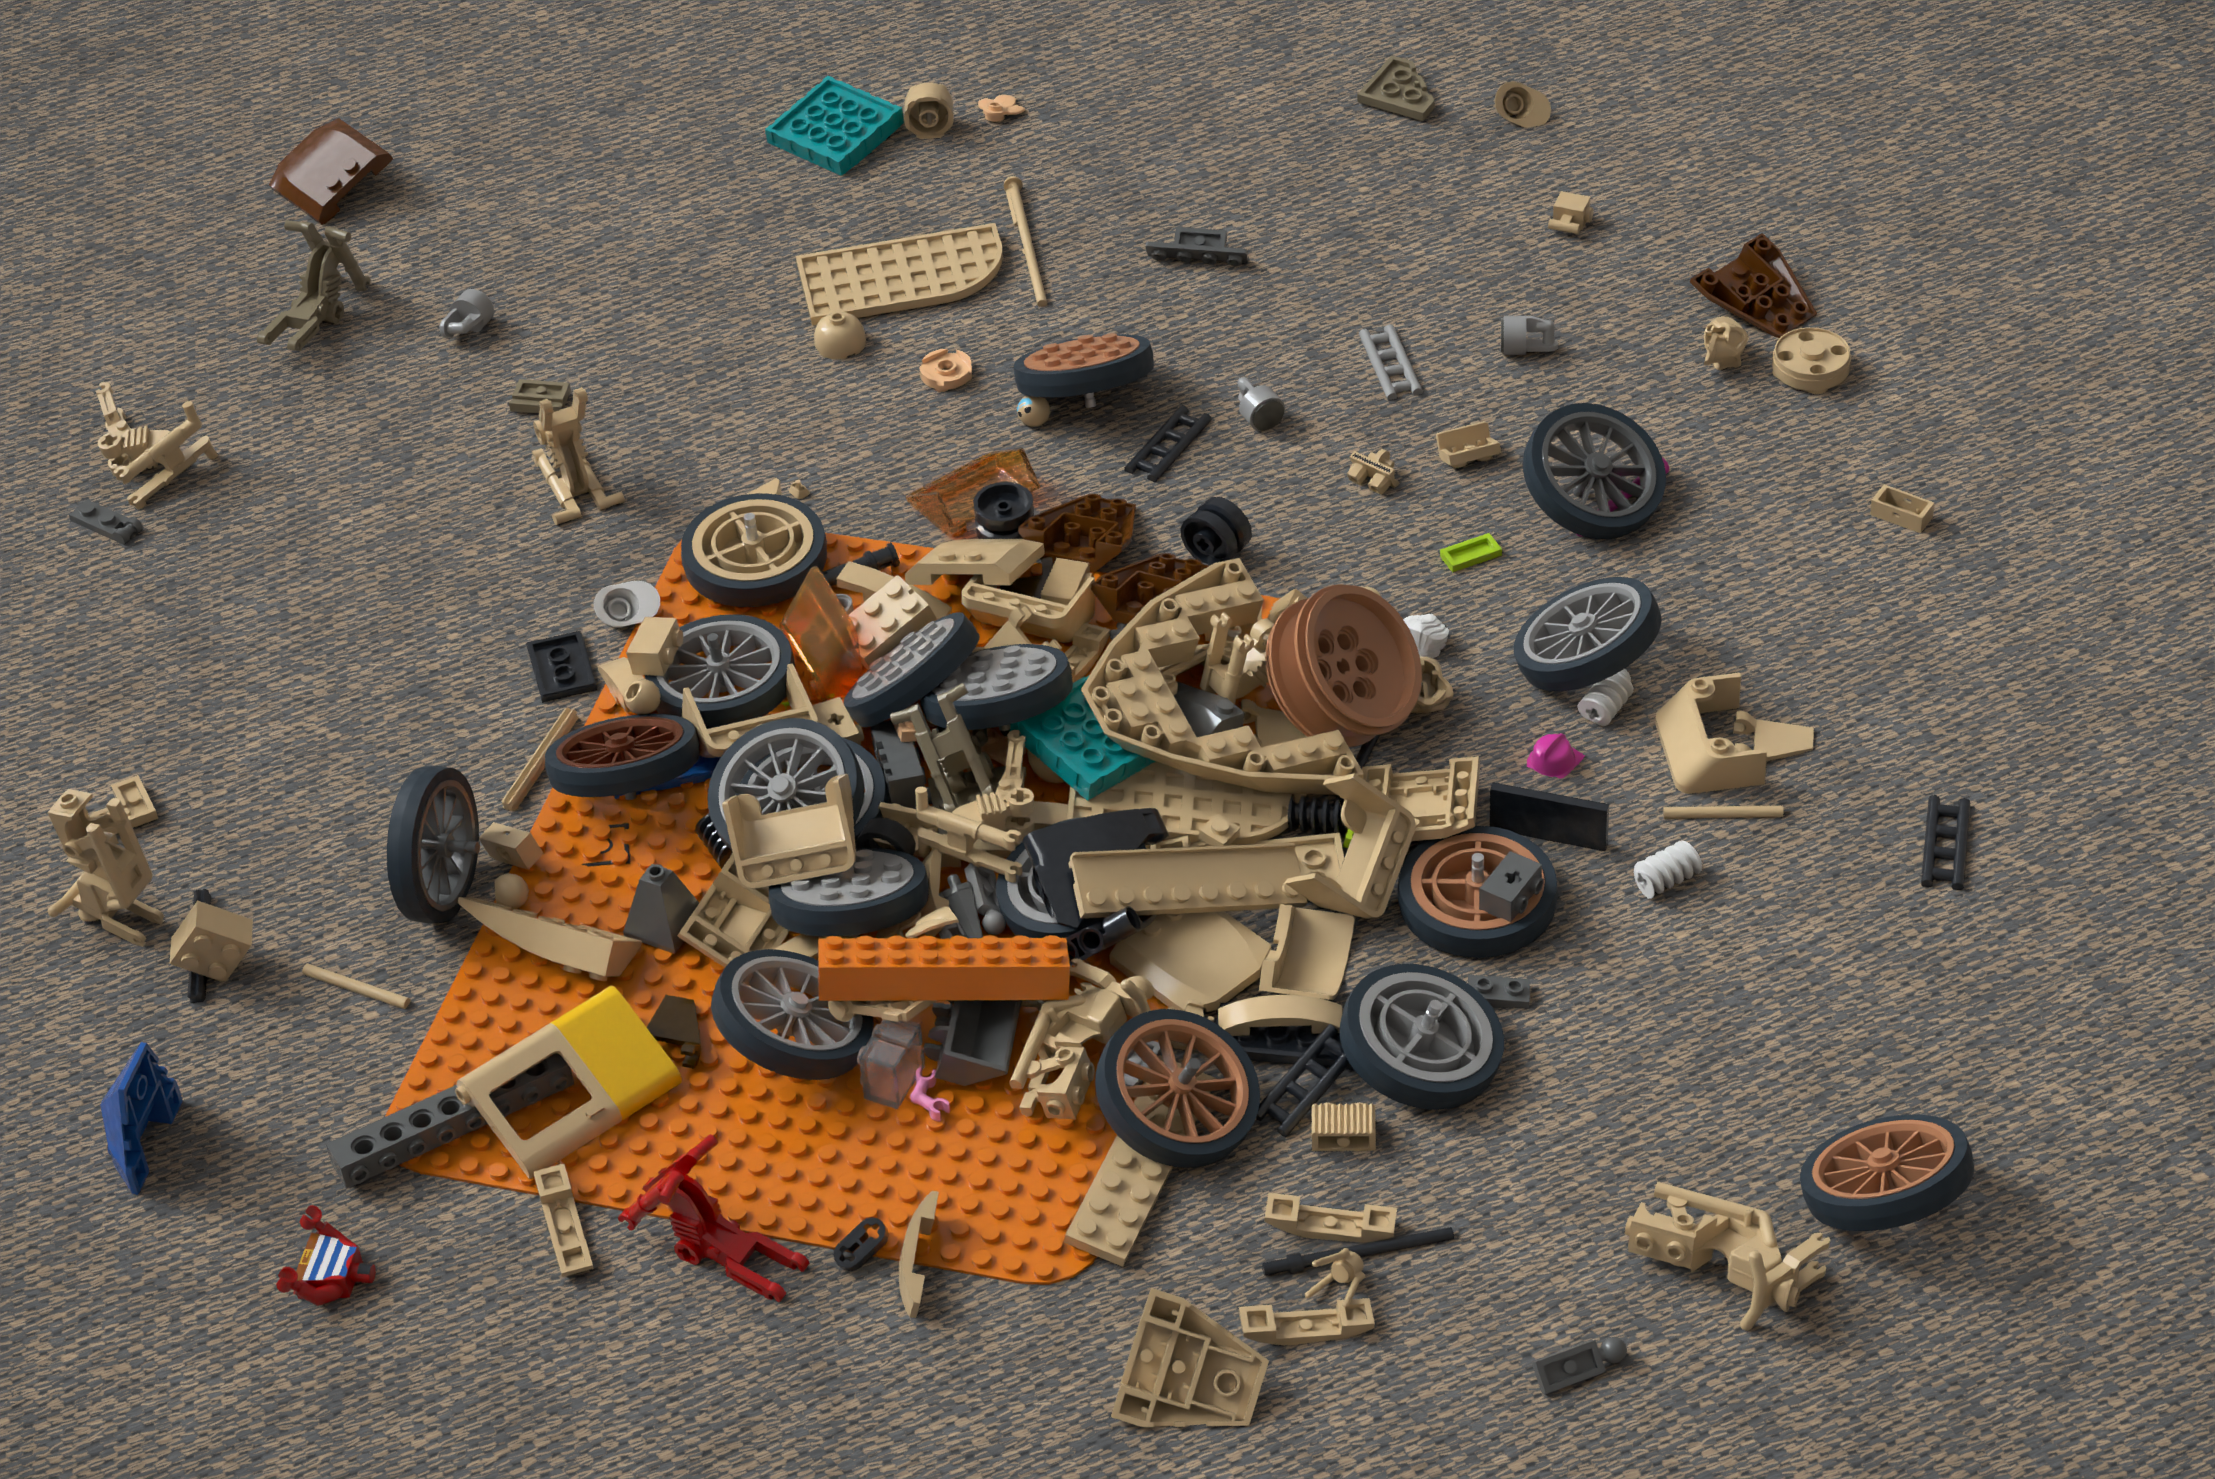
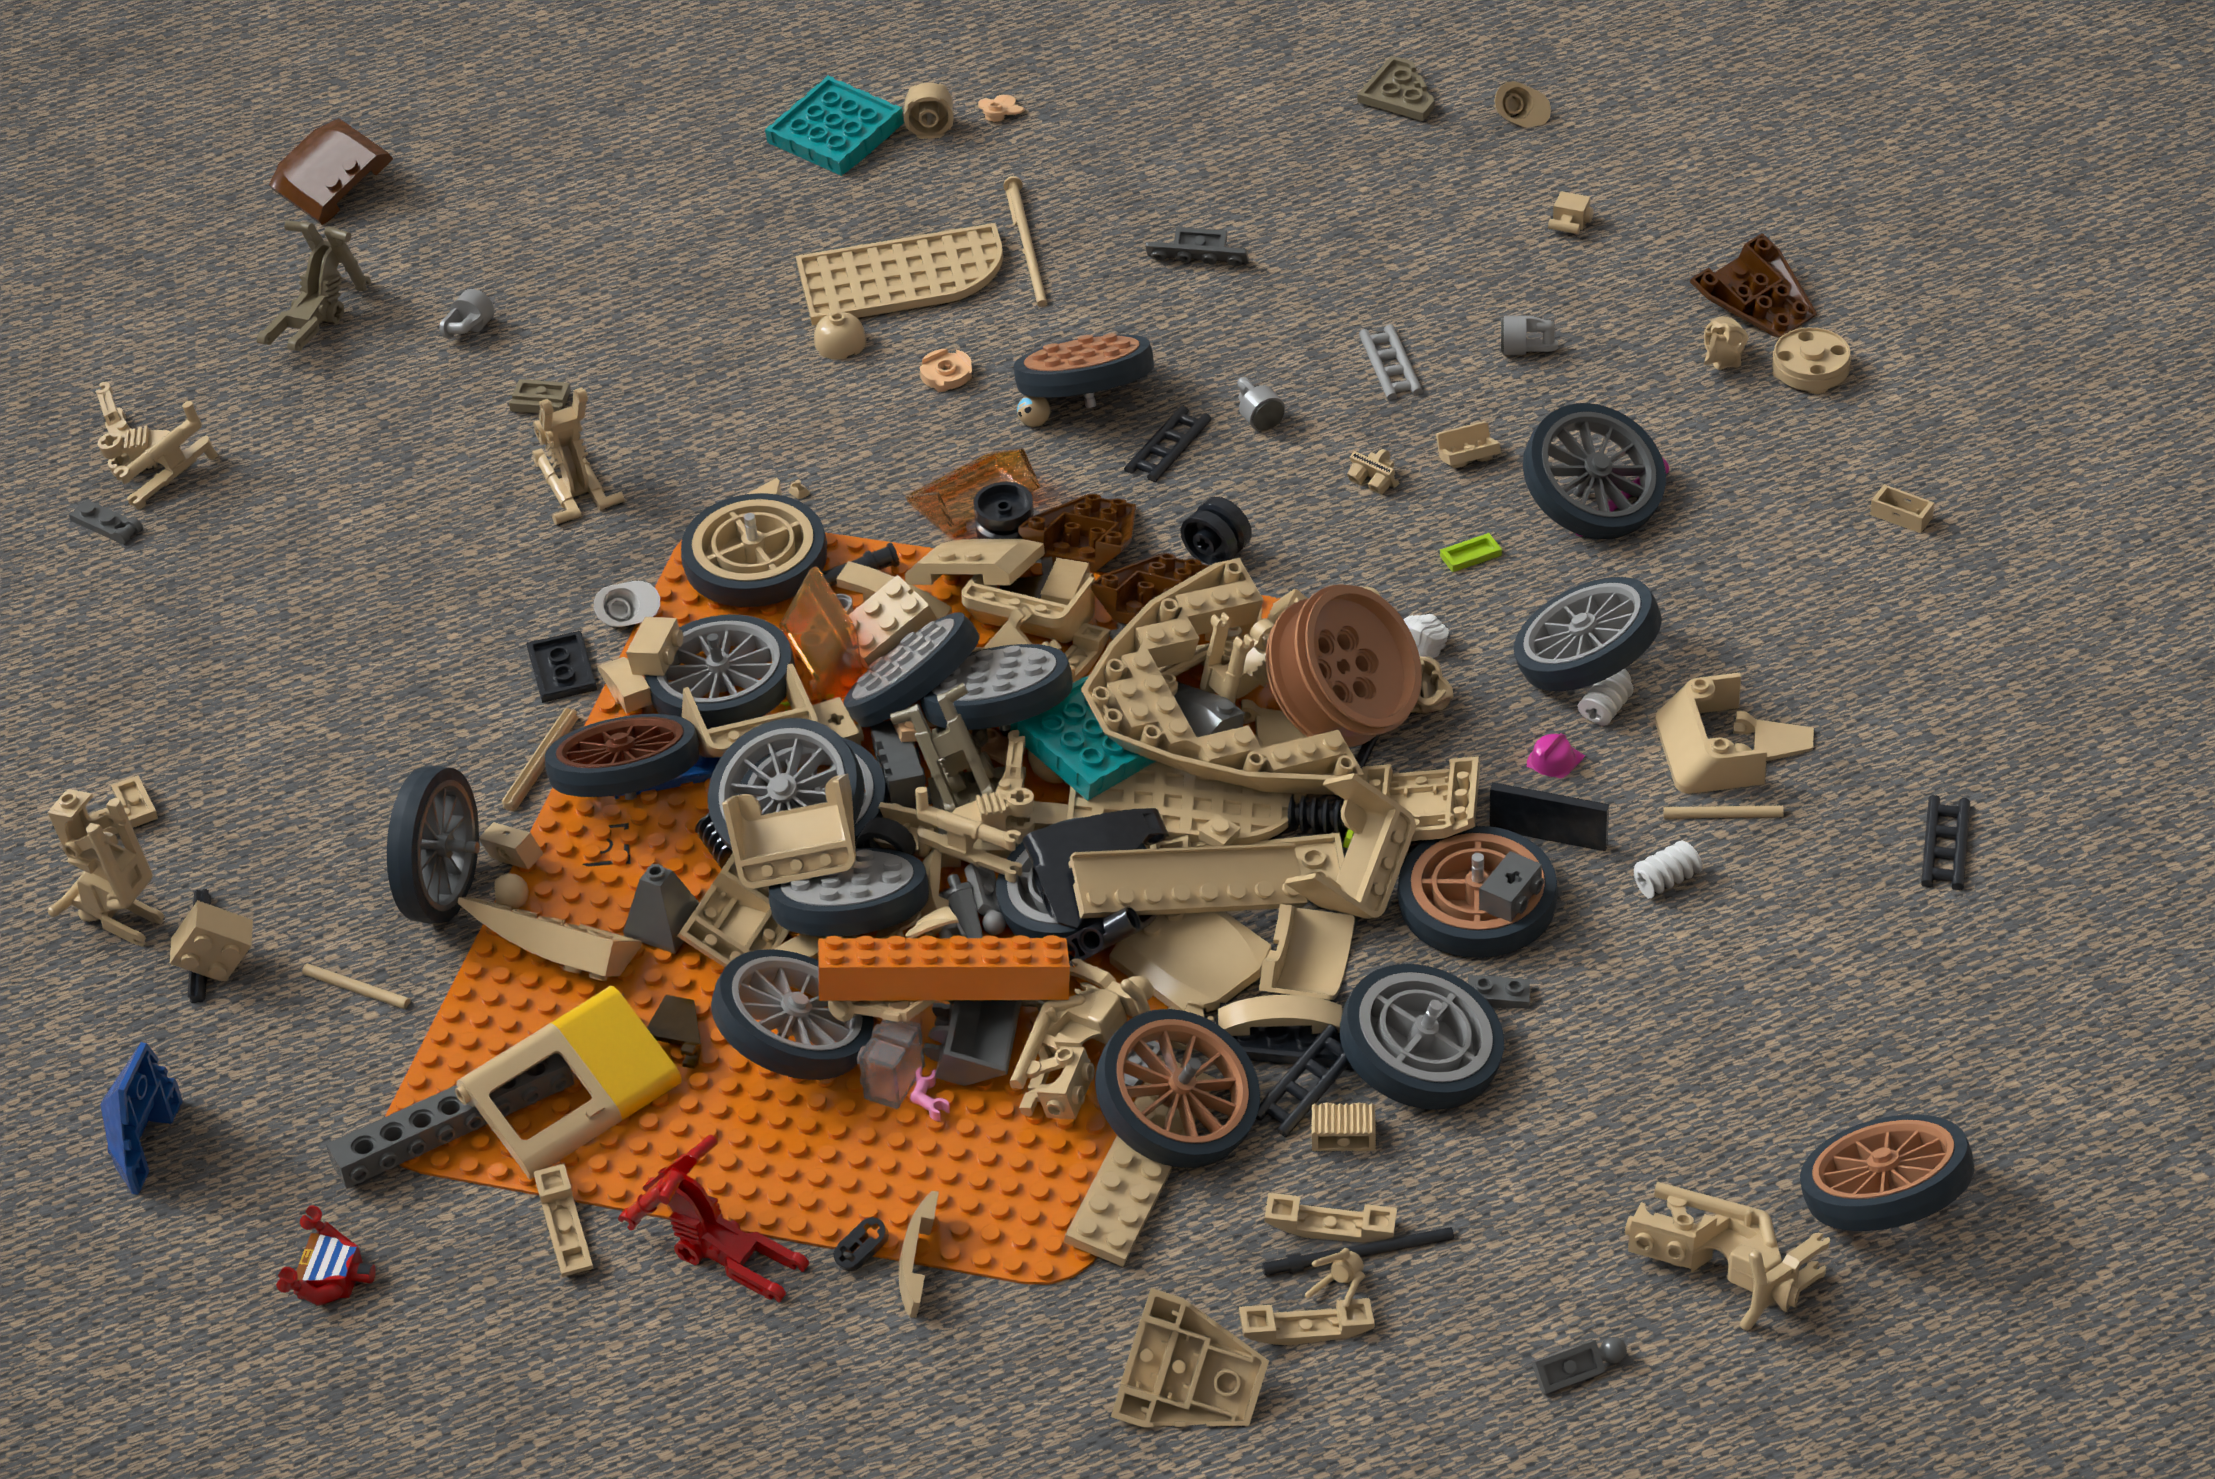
(642, 697): tan piece -> none

